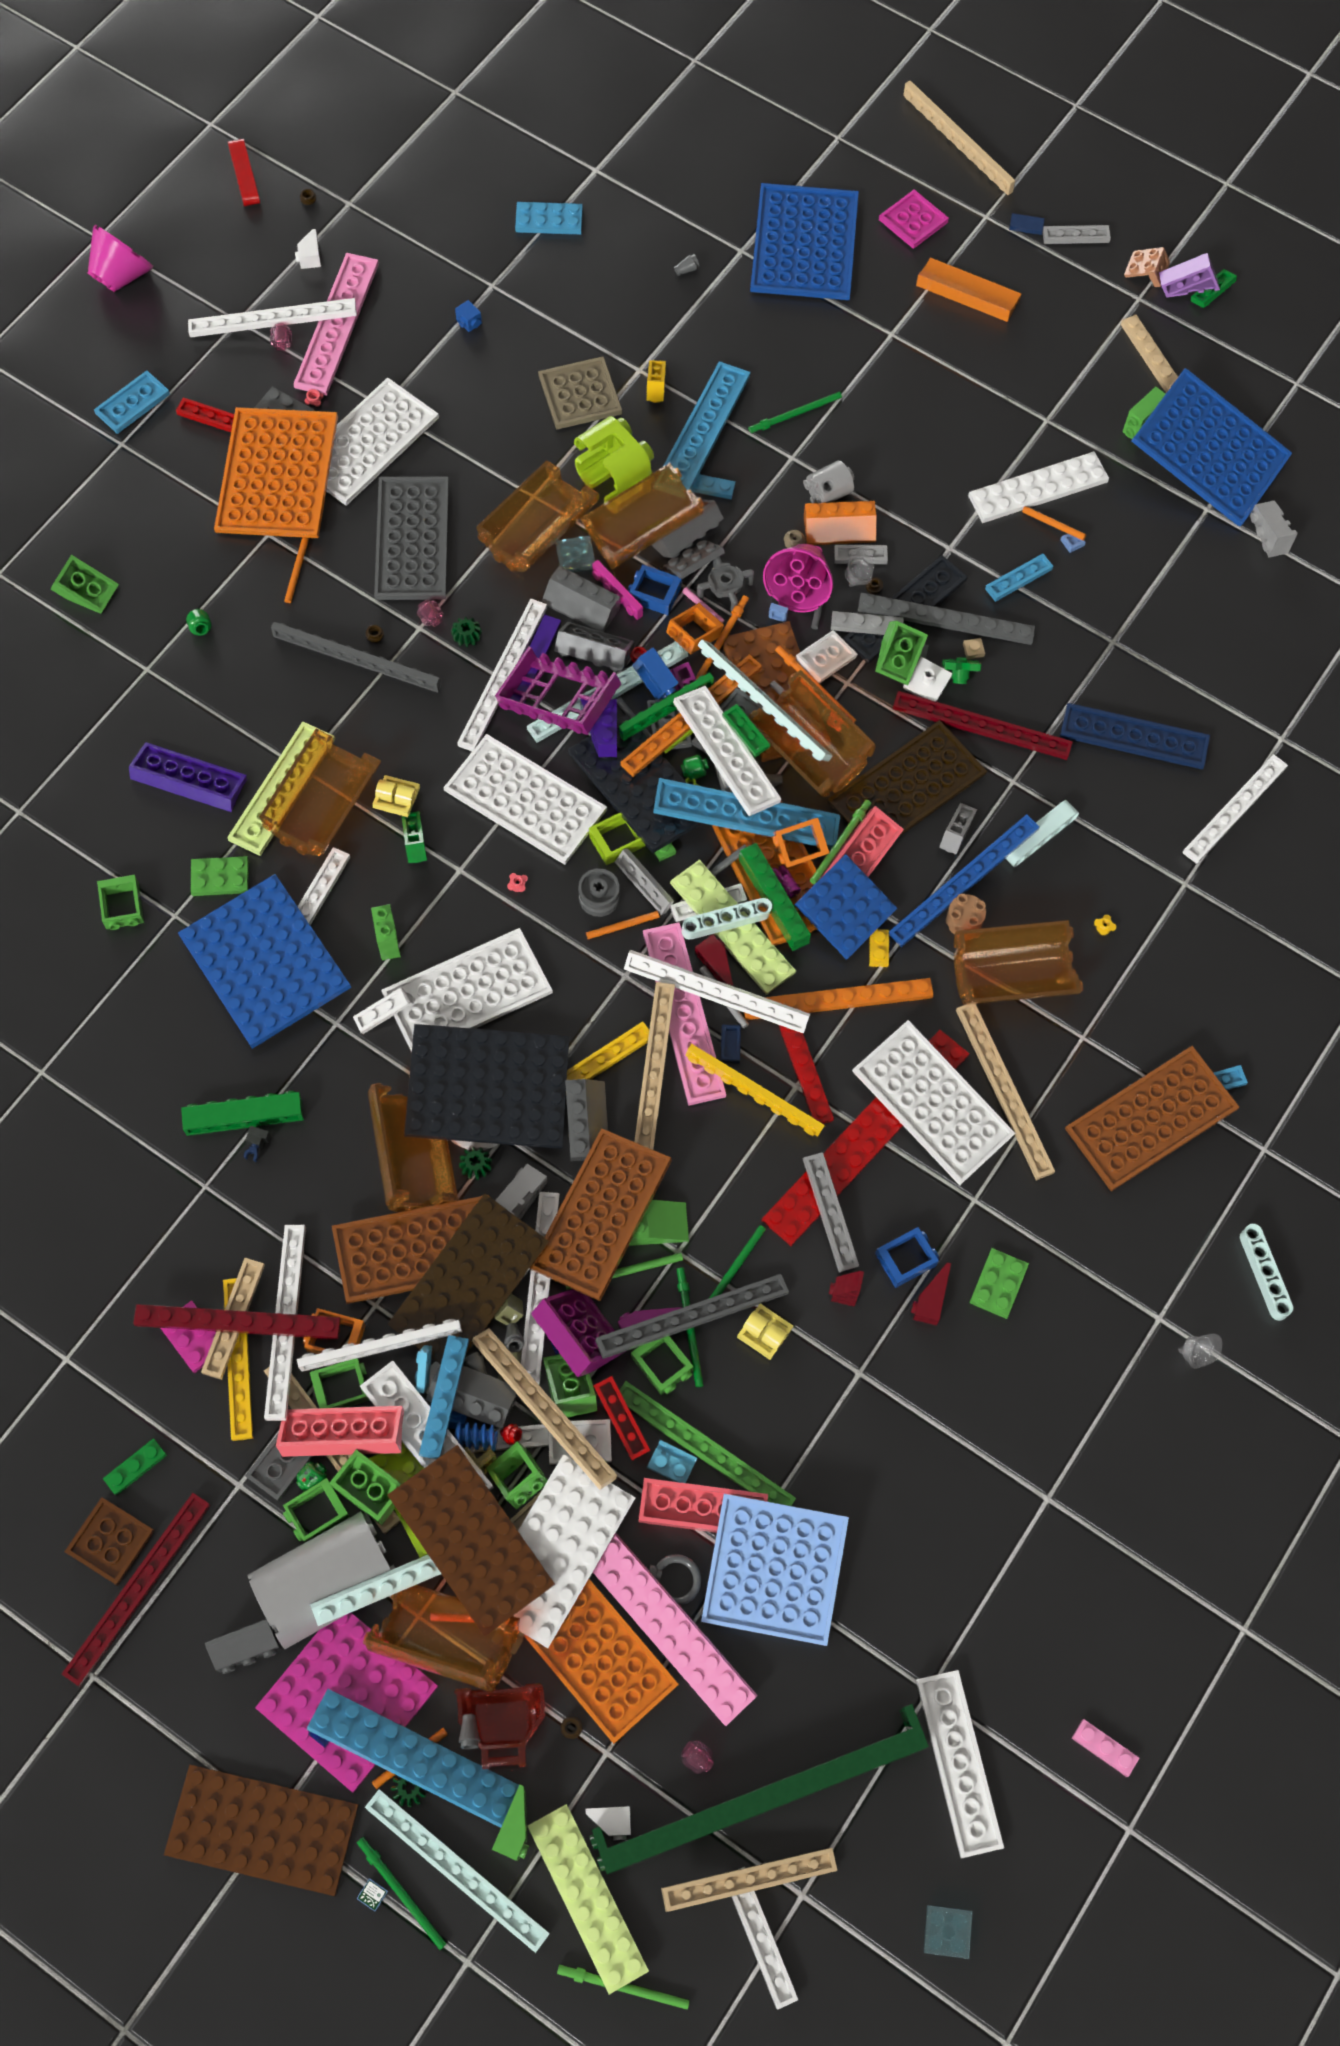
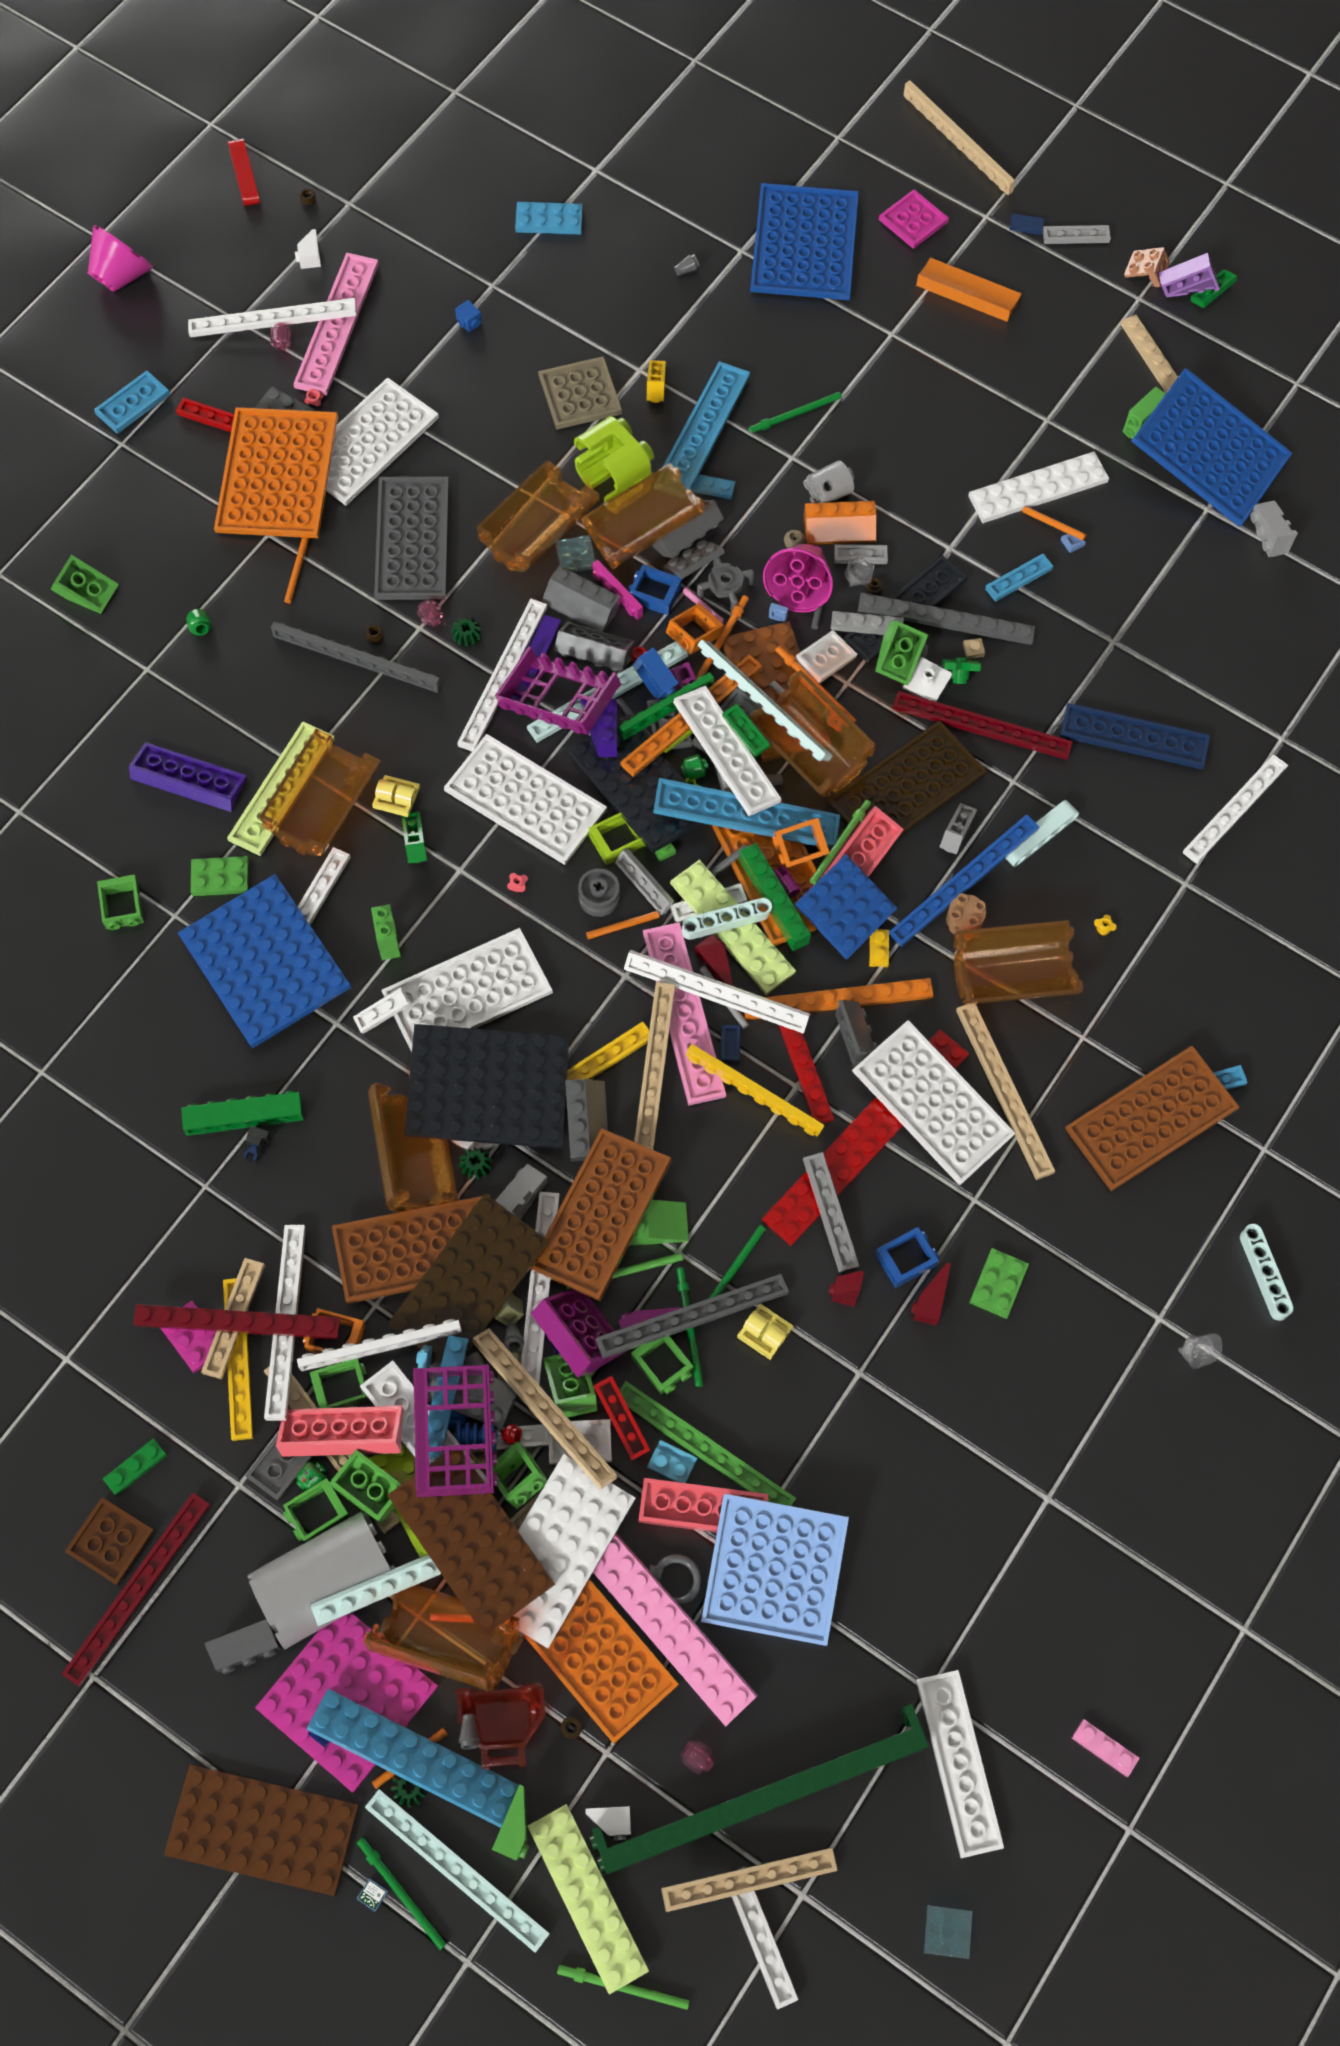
(422, 1448): none -> magenta window
(855, 1030): none -> dark grey slope

